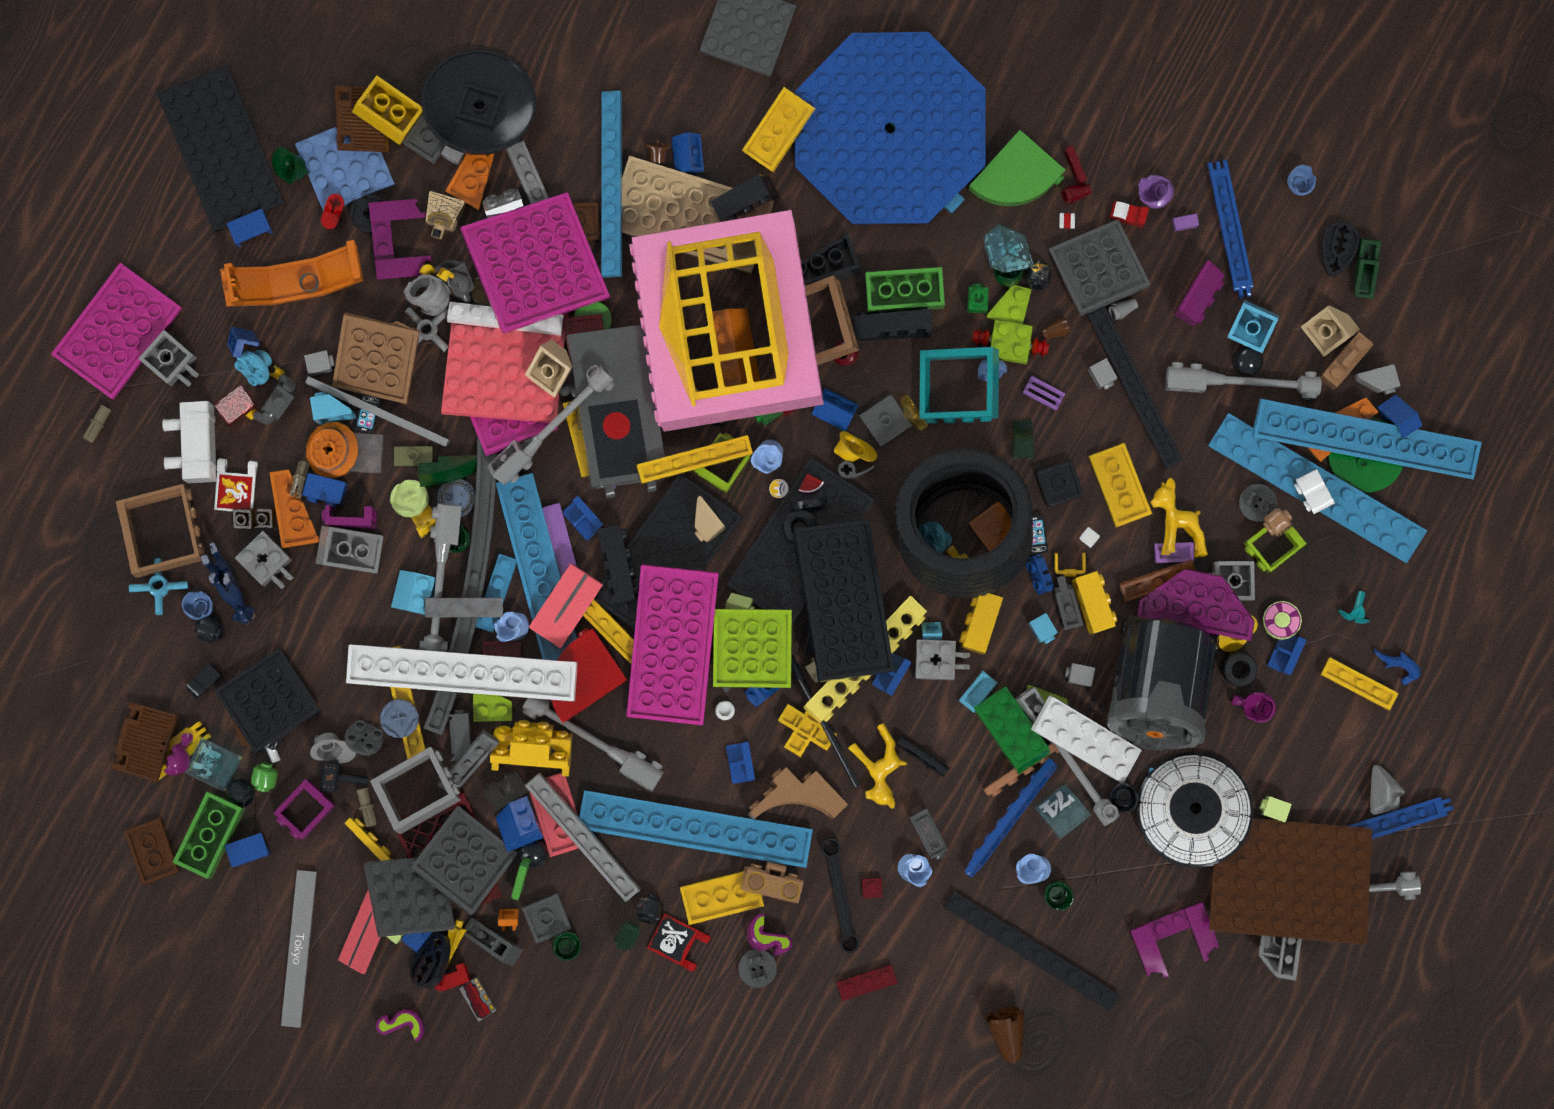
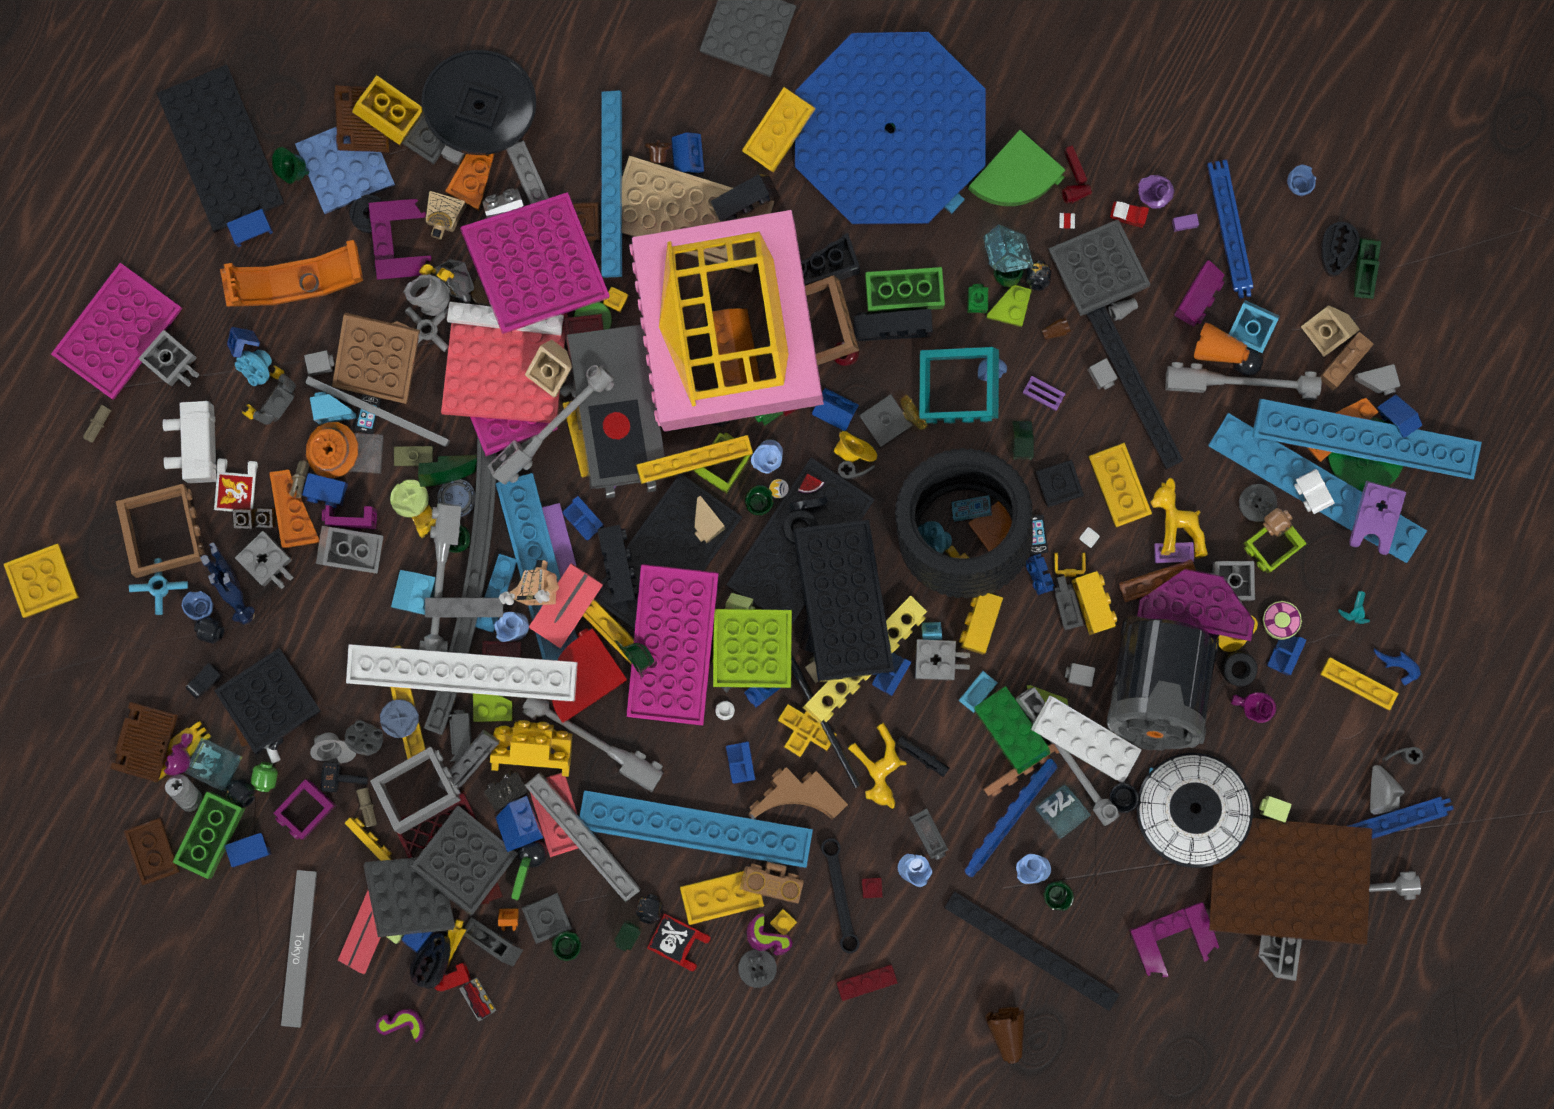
(41, 580): none -> yellow plate
(183, 792): none -> light grey piece
(235, 405): clear red piece -> none
(336, 203): red piece -> none
(535, 587): none -> light nougat torso
(616, 300): none -> yellow plate
(638, 655): none -> dark green piece
(759, 500): none -> dark green hair
(783, 922): none -> yellow plate
(971, 508): none -> medium azure tile
(1011, 341): lime plate -> none
(1043, 629): medium azure brick -> none
(1219, 346): none -> orange cone
(1374, 521): none -> medium lavender brick
(1405, 755): none -> dark grey panel

